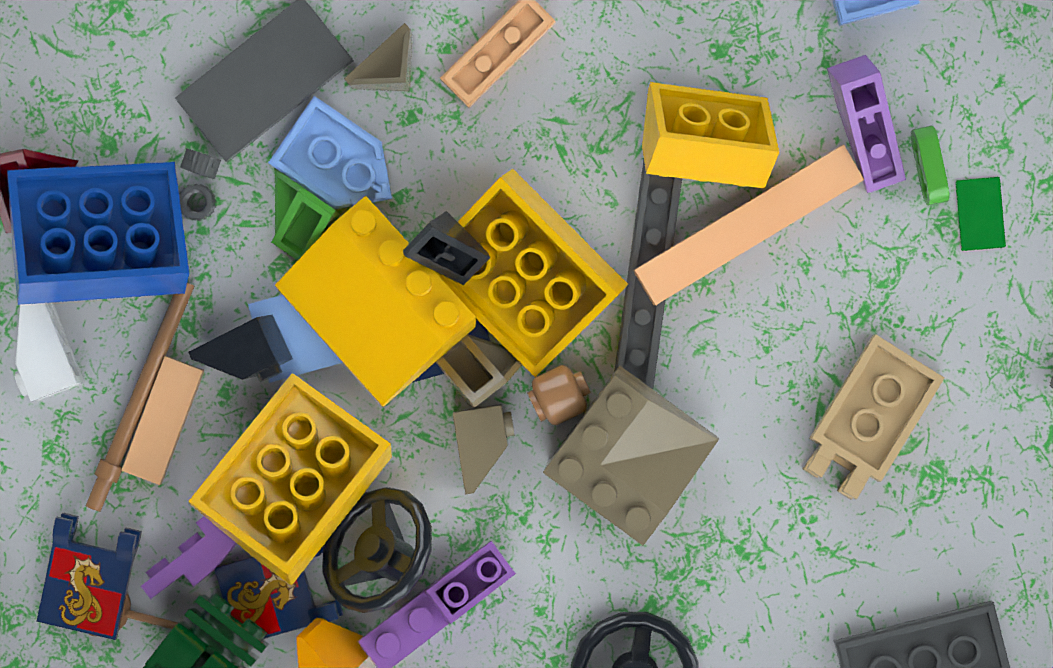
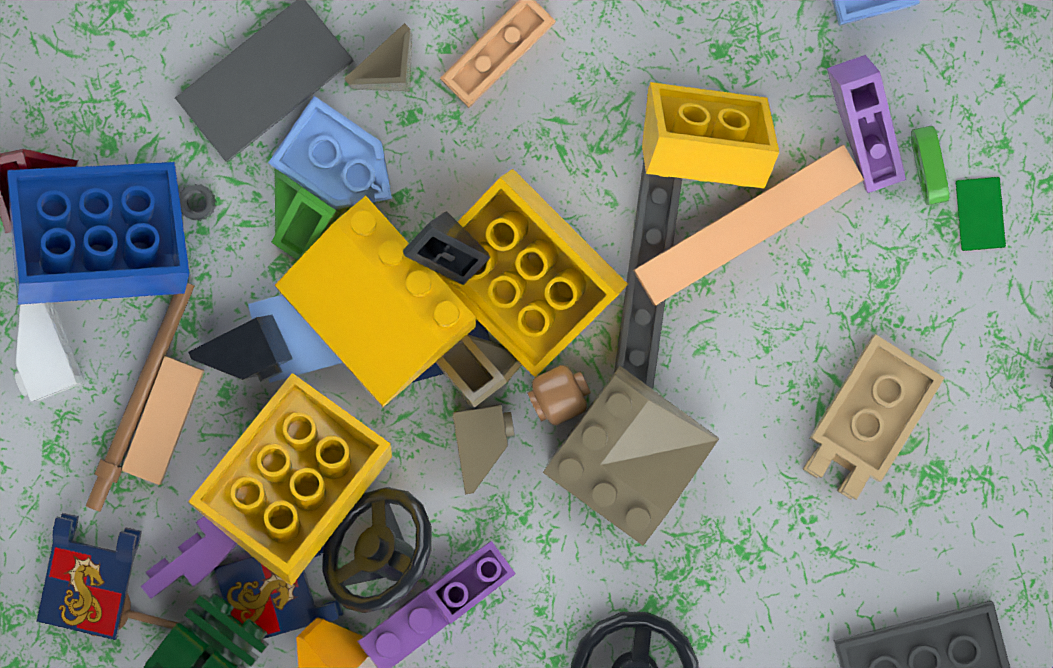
(200, 163): dark grey axle -> none

